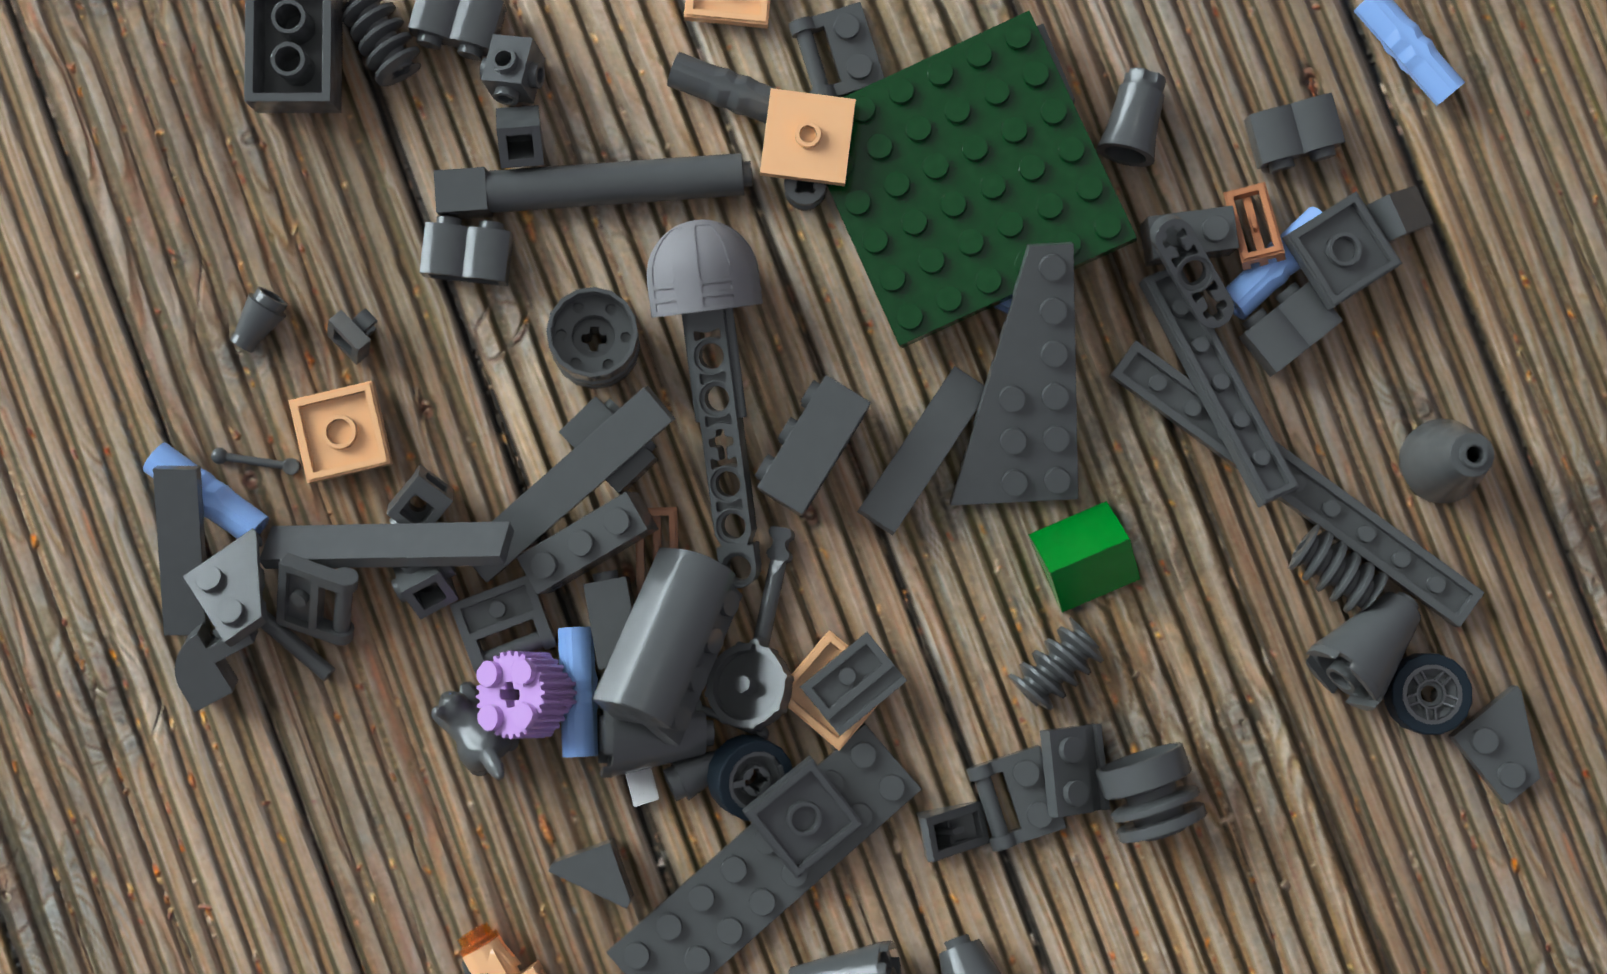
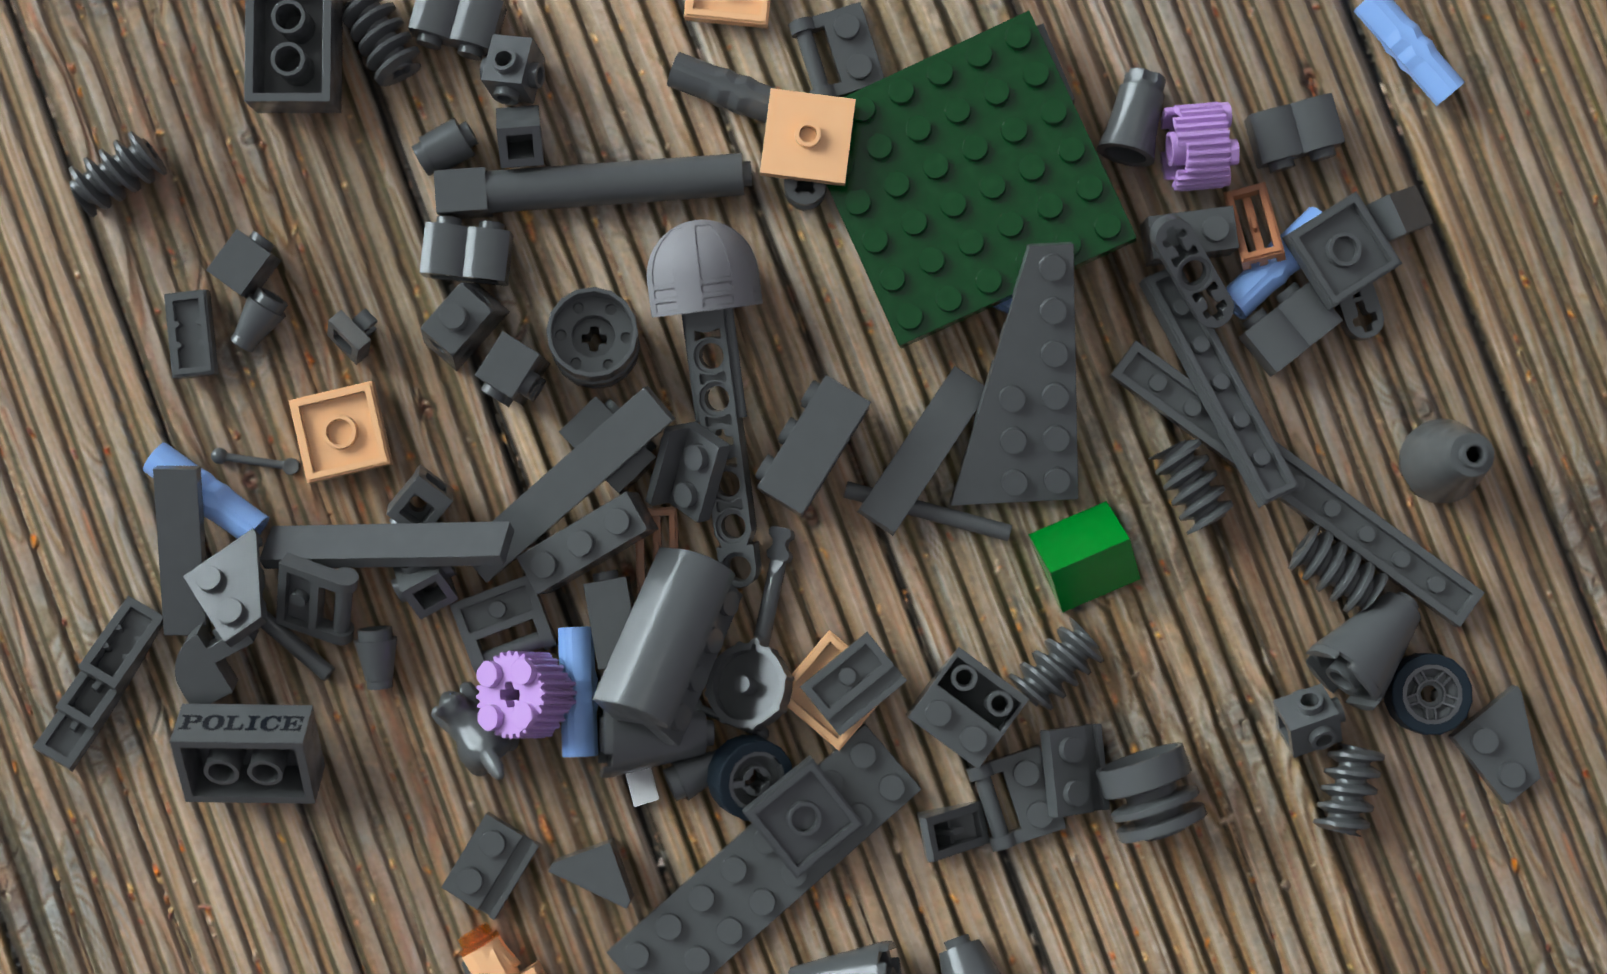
(100, 683): none -> dark grey slope
(115, 174): none -> dark grey piece
(191, 334): none -> dark grey plate
(244, 262): none -> dark grey brick
(248, 753): none -> dark grey brick
(377, 655): none -> dark grey cone
(445, 146): none -> dark grey brick
(462, 323): none -> dark grey torso
(491, 865): none -> dark grey plate
(512, 371): none -> dark grey brick
(688, 470): none -> dark grey bracket
(941, 514): none -> dark grey bar
(967, 707): none -> dark grey slope
(1192, 484): none -> dark grey piece
(1198, 146): none -> lavender brick
(1309, 720): none -> dark grey brick
(1349, 789): none -> dark grey piece
(1368, 305): none -> dark grey beam

